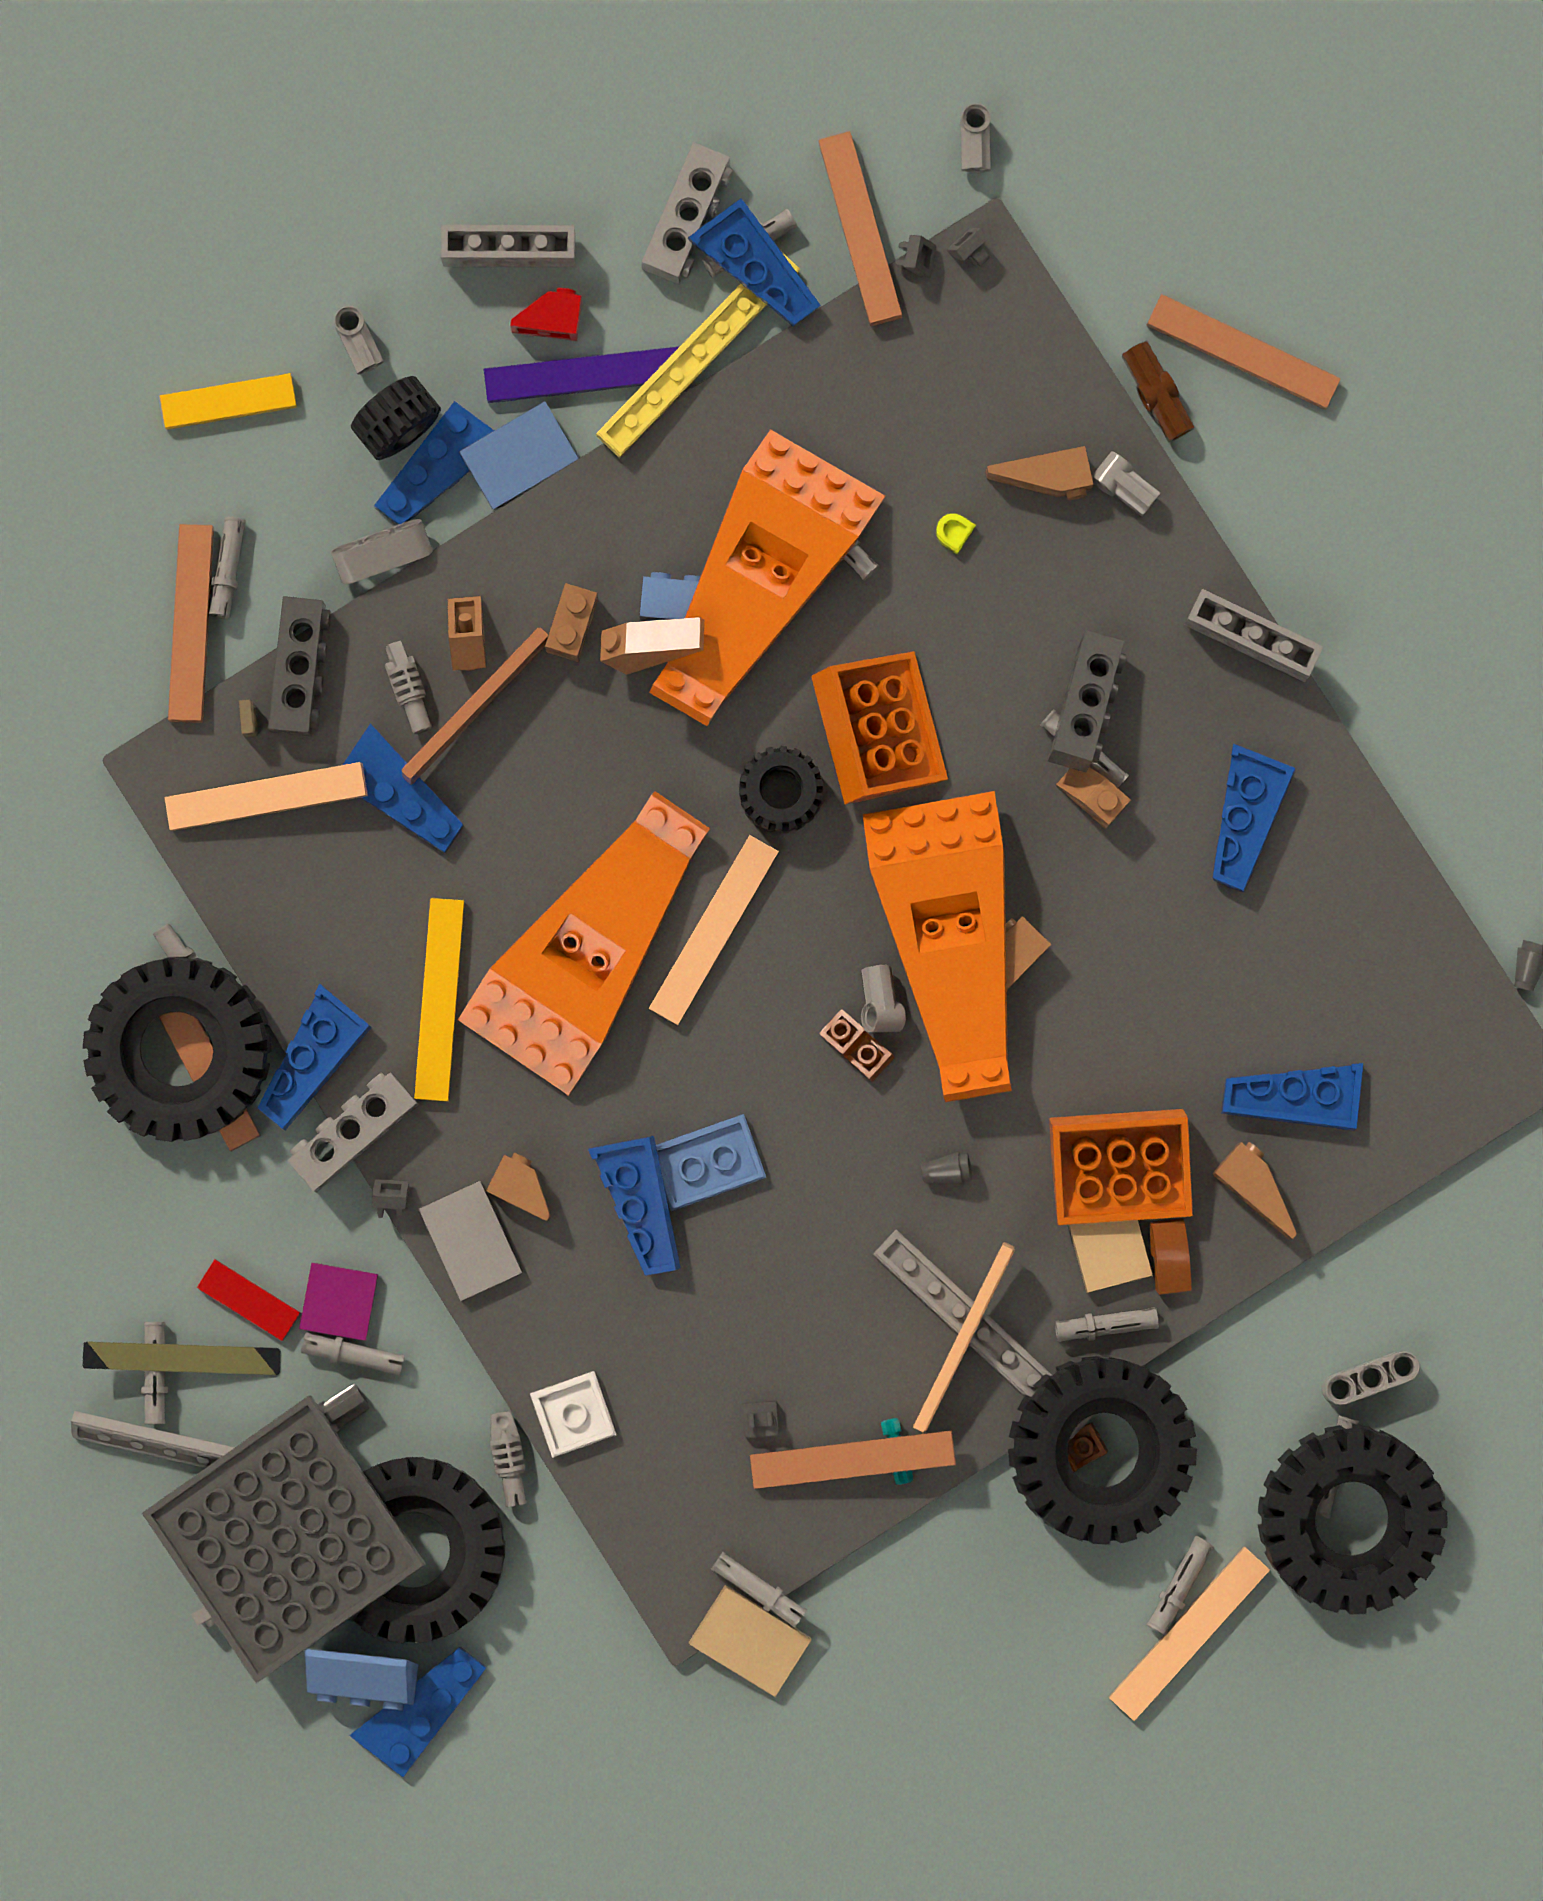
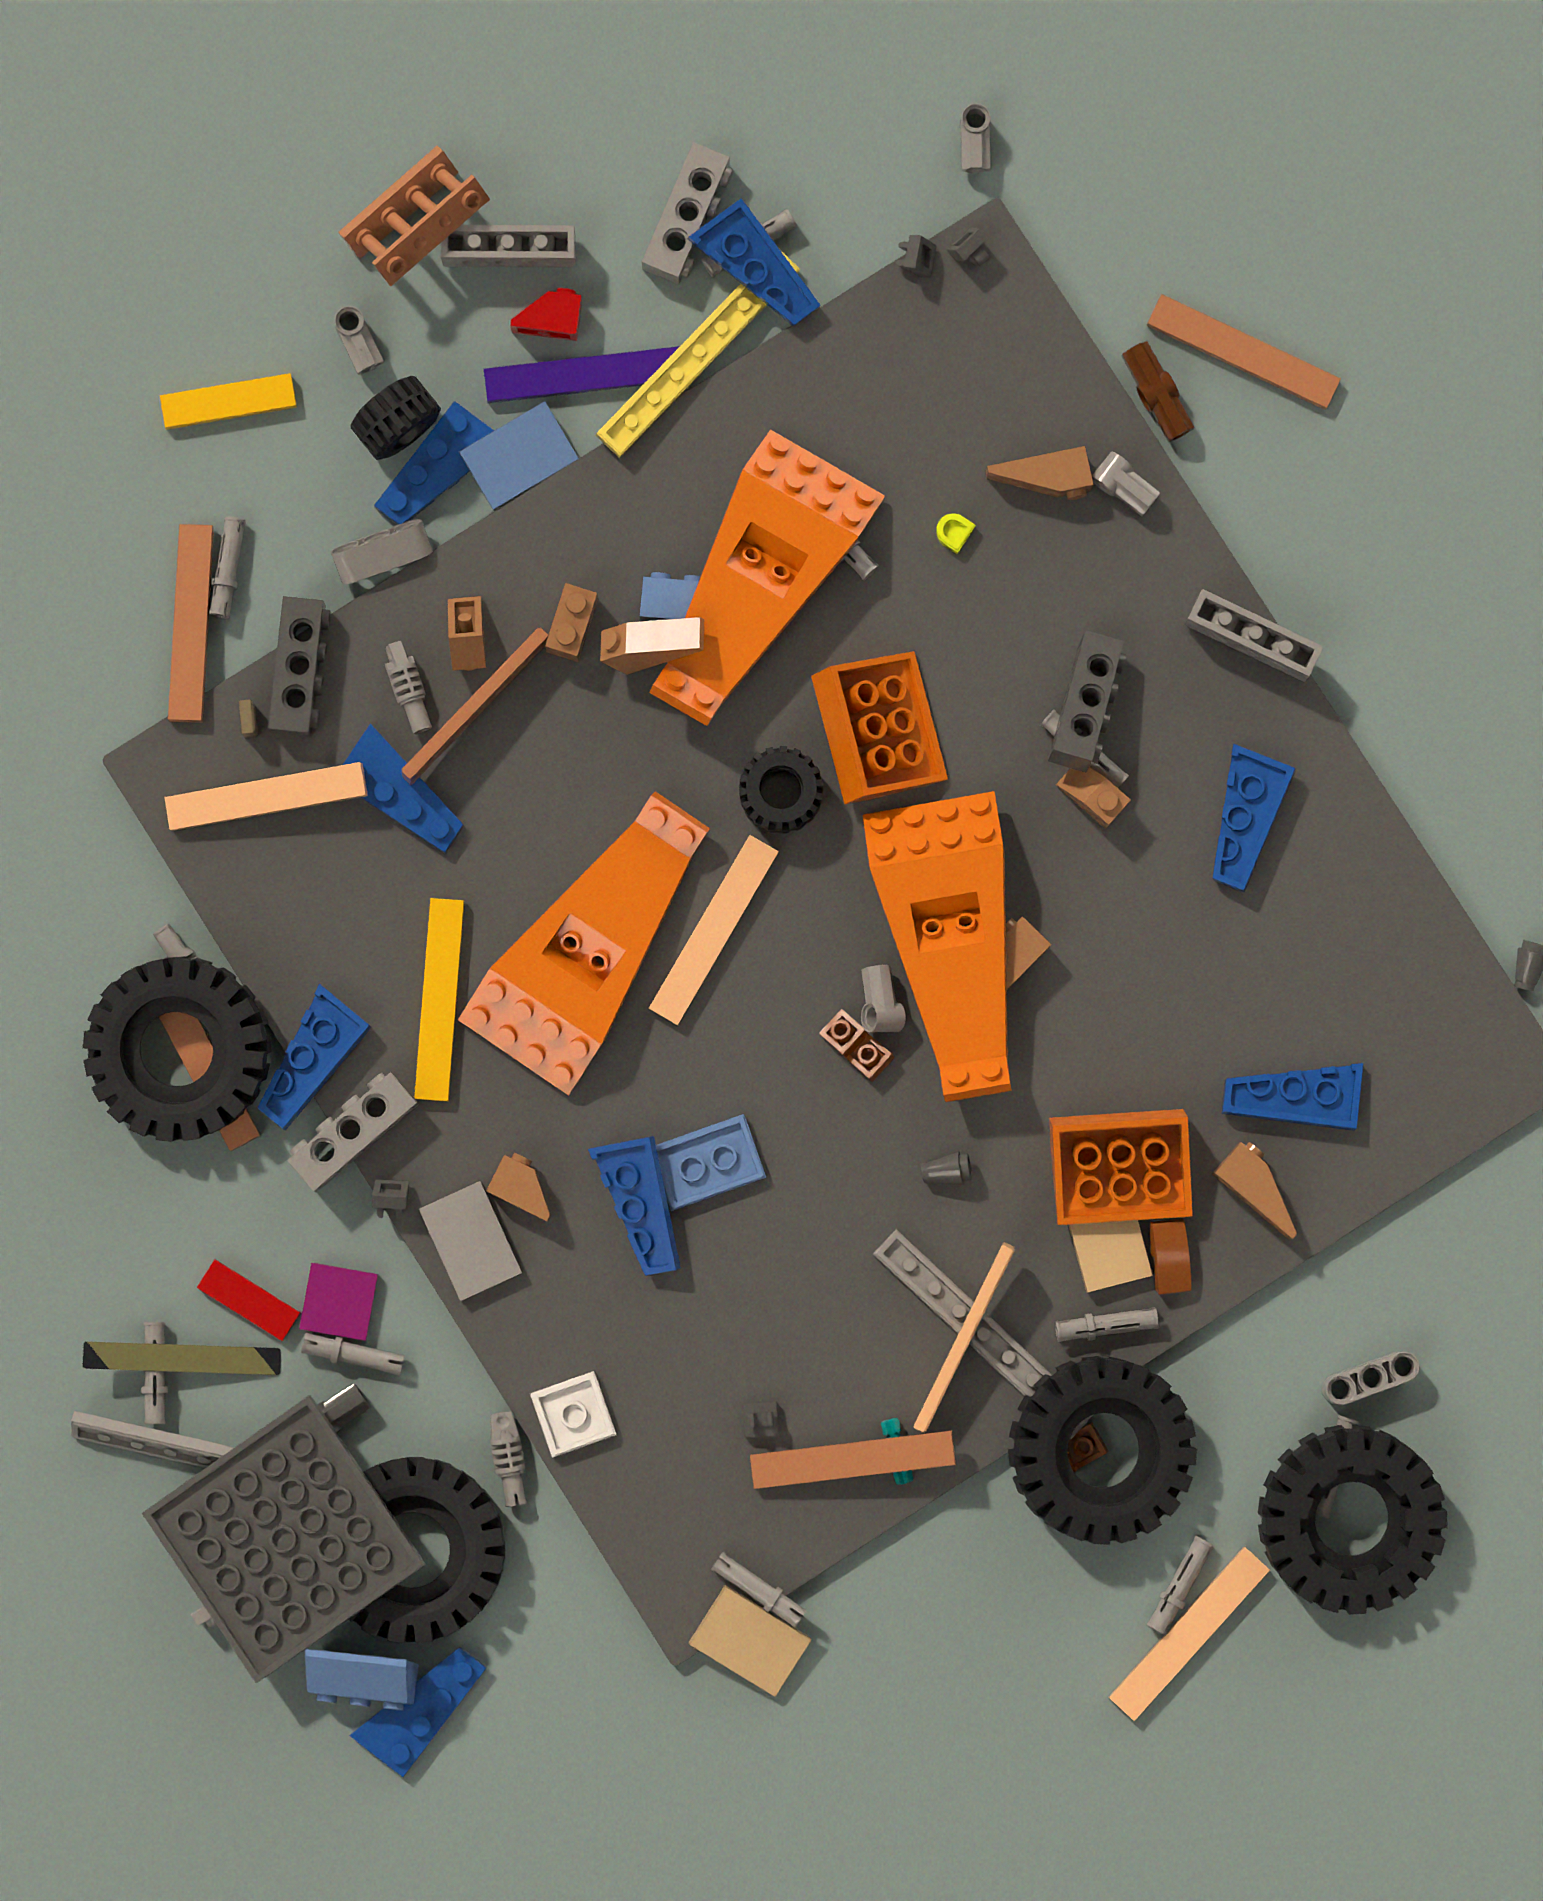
(403, 199): none -> nougat fence
(860, 228): nougat tile -> none

